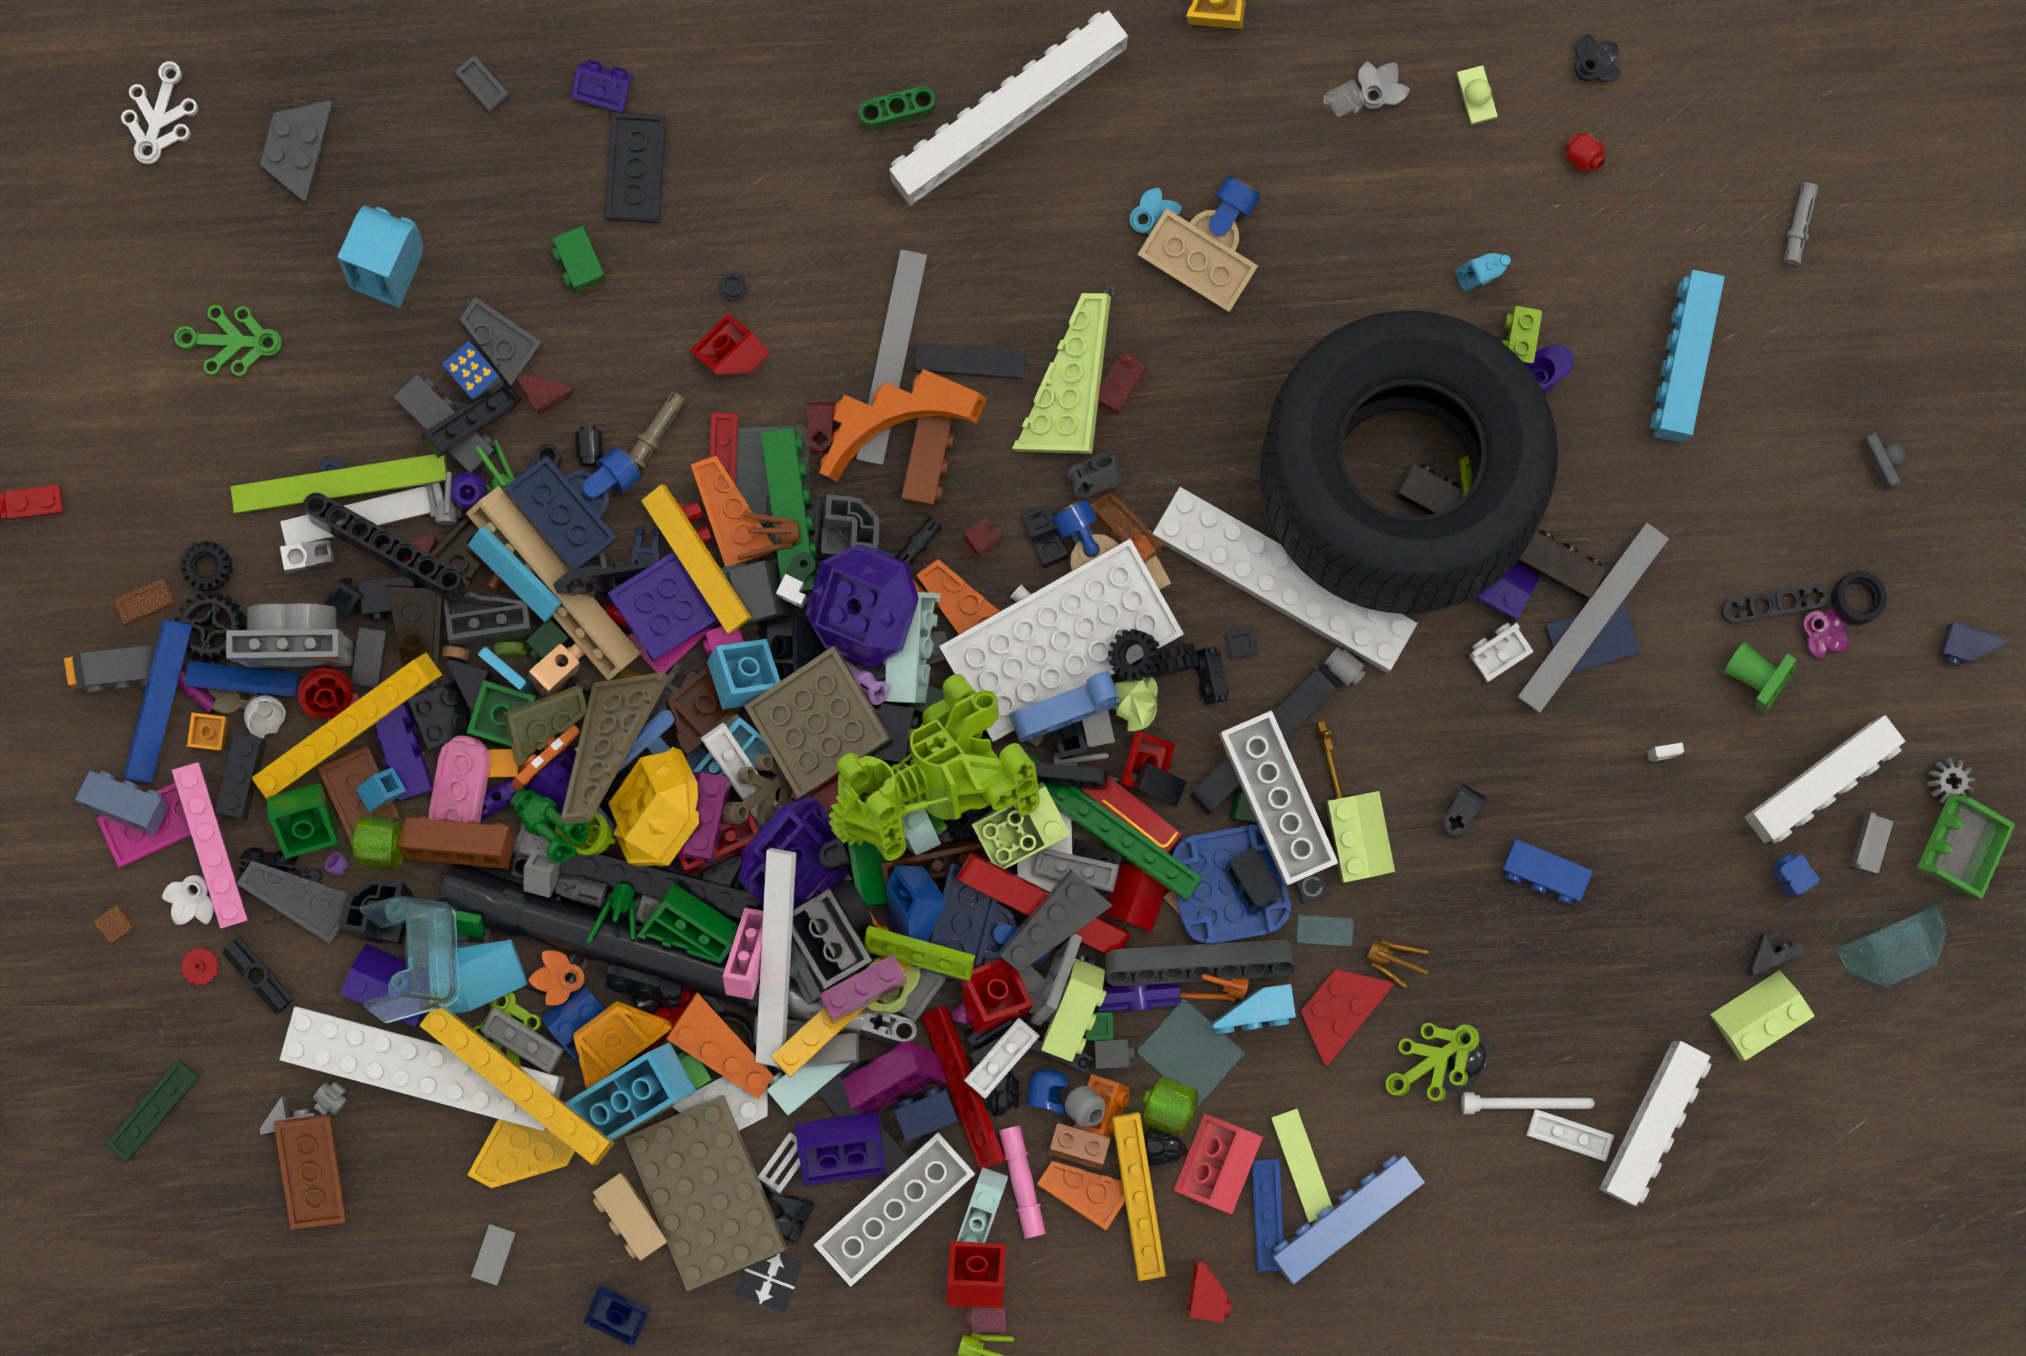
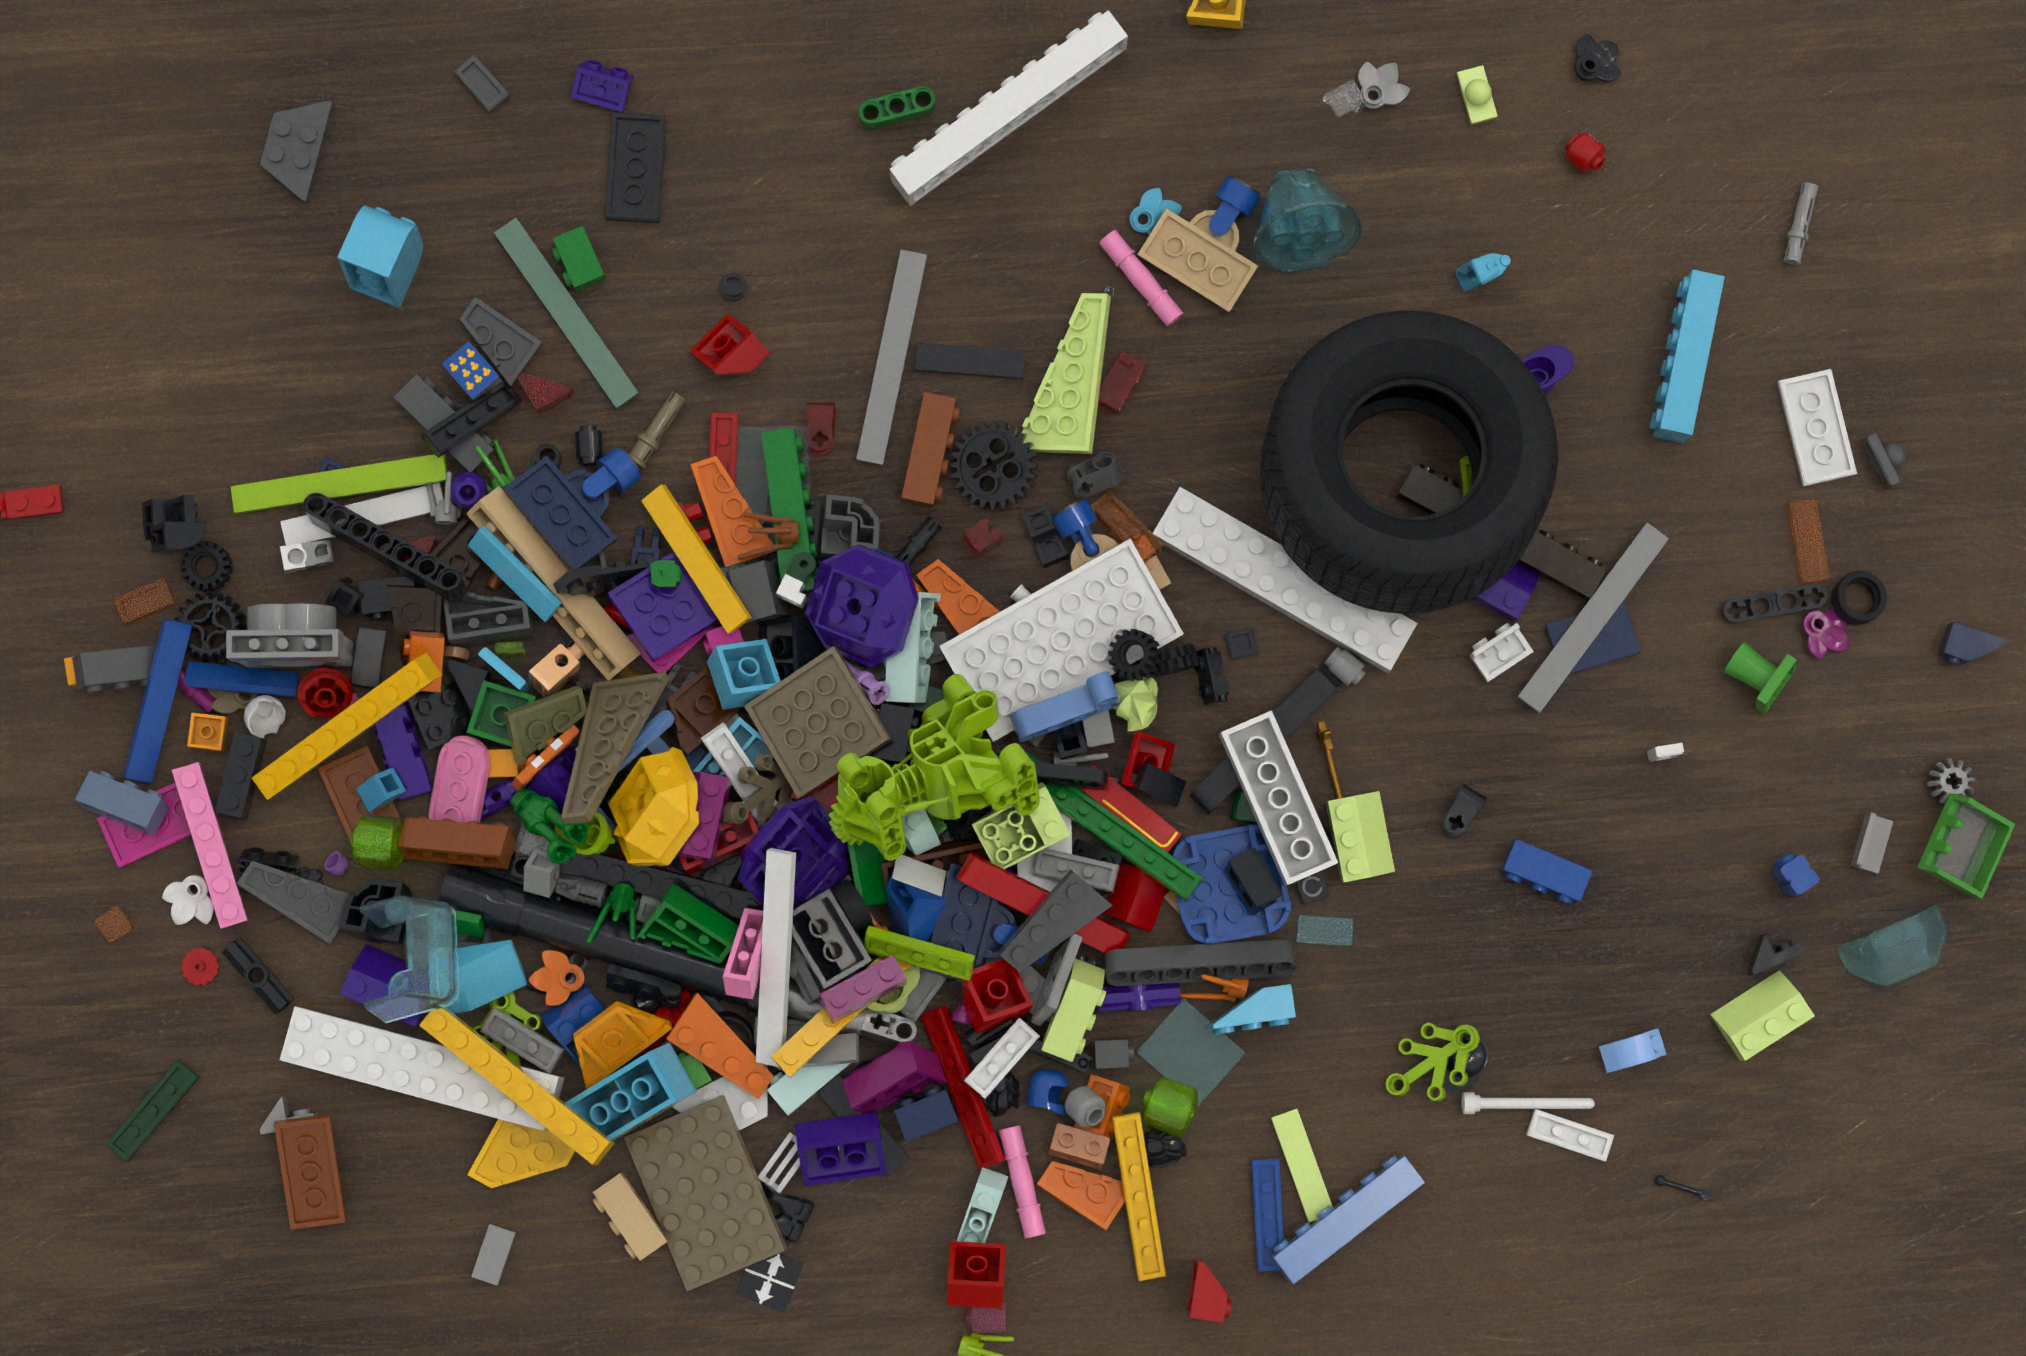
(158, 118): white plant -> none
(172, 524): none -> black brick
(233, 341): bright green plant -> none
(302, 820): green brick -> none
(330, 1098): light grey gear -> none
(426, 642): none -> orange brick
(545, 640): dark green brick -> none
(566, 313): none -> sand green tile
(617, 1314): clear blue slope -> none
(665, 573): none -> green piece
(834, 855): black tile -> none
(861, 422): orange arch -> none
(894, 1209): white brick -> none
(919, 875): none -> white sticker
(982, 443): none -> black gear
(1102, 1027): green plate -> none
(1141, 278): none -> bright pink piece
(1218, 1163): coral slope -> none
(1304, 223): none -> clear light blue cone
(1340, 1009): red wing -> none
(1381, 954): pearl gold plant -> none
(1523, 332): lime bracket -> none
(1632, 1050): none -> light blue brick
(1655, 1122): white brick -> none
(1703, 1194): none -> black hinge
(1808, 541): none -> clear orange tile
(1816, 427): none -> white tile
(1824, 779): white brick -> none

